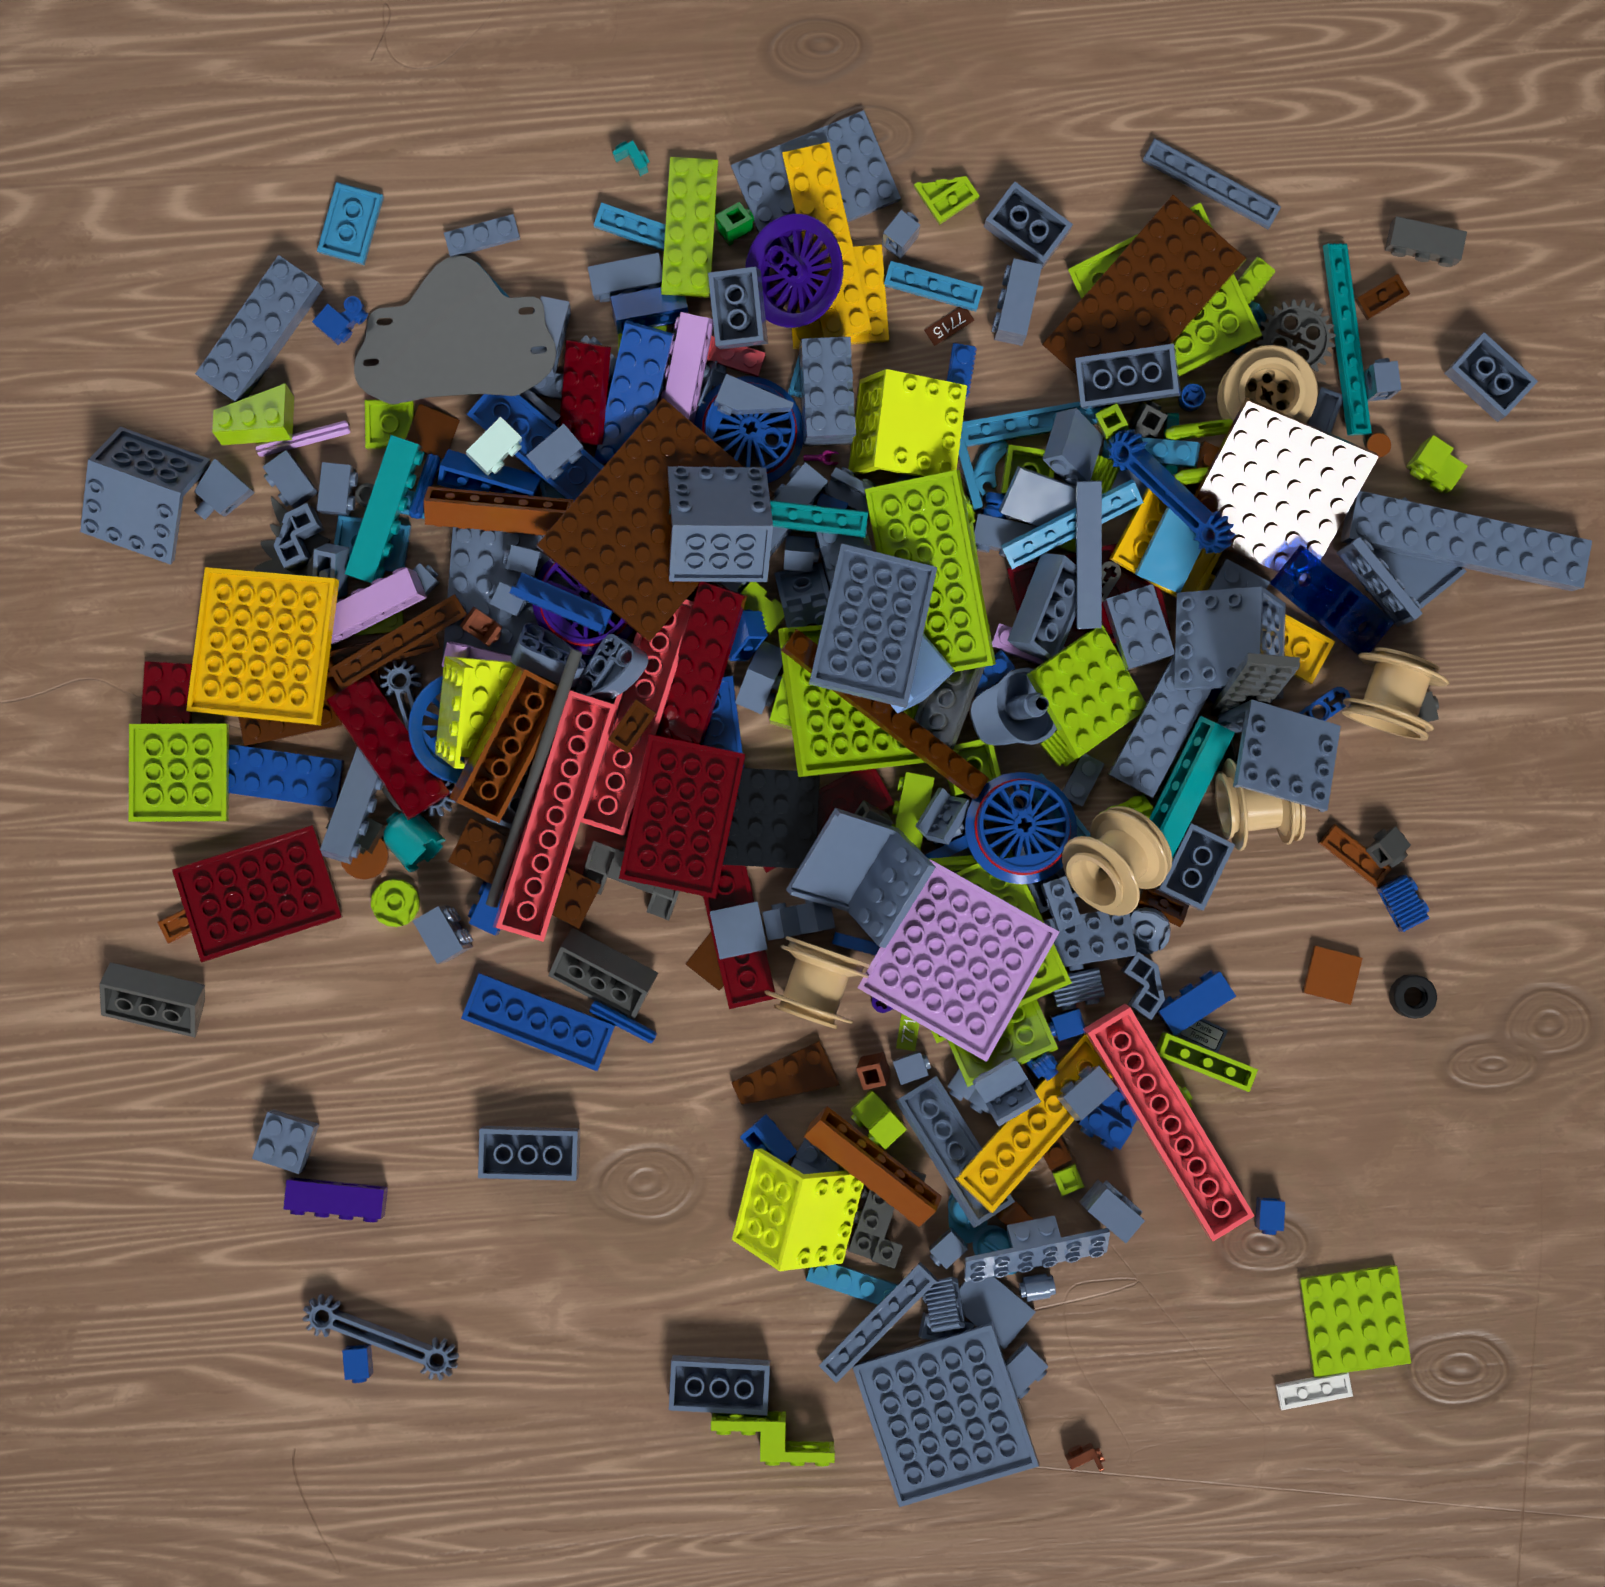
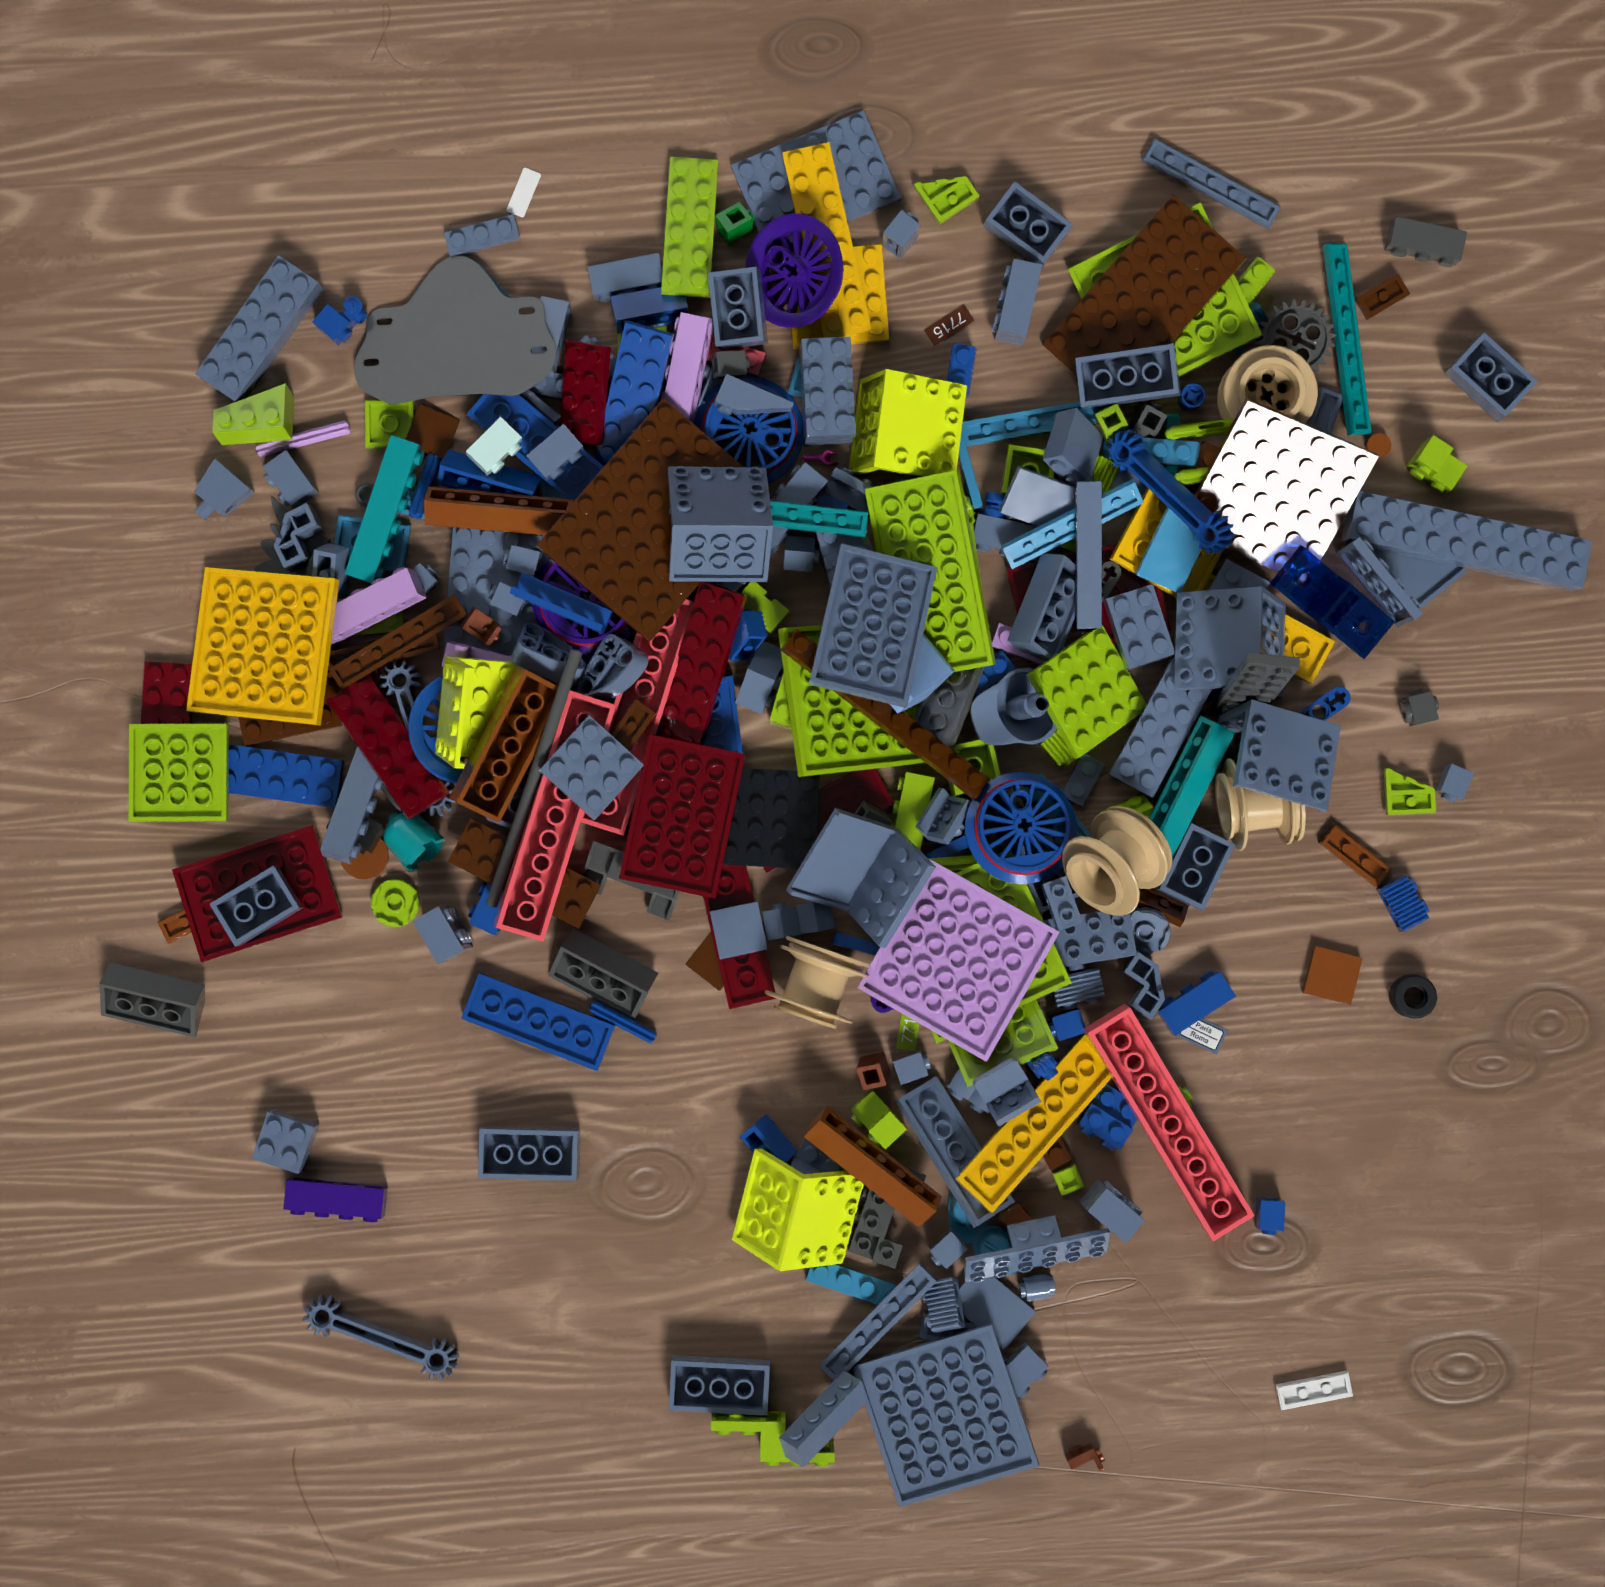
(138, 493): sand blue bracket -> none
(256, 906): none -> sand blue brick
(337, 489): sand blue brick -> none
(350, 223): dark azure tile -> none
(357, 1362): blue brick -> none
(523, 192): none -> white sticker
(591, 767): none -> sand blue plate
(630, 226): dark azure plate -> none
(637, 157): teal bracket -> none
(731, 363): none -> dark grey brick
(793, 1074): reddish brown wing -> none
(805, 603): sand blue bracket -> none
(823, 1419): none -> sand blue brick
(933, 286): dark azure plate -> none
(985, 466): dark azure piece -> none
(1087, 1092): sand blue brick -> none
(1206, 1061): lime brick -> none
(1355, 1320): lime plate -> none
(1382, 380): sand blue brick -> none
(1388, 847): dark grey brick -> none
(1395, 693): tan wheel -> none
(1407, 795): none -> lime wing
(1454, 783): none -> sand blue brick

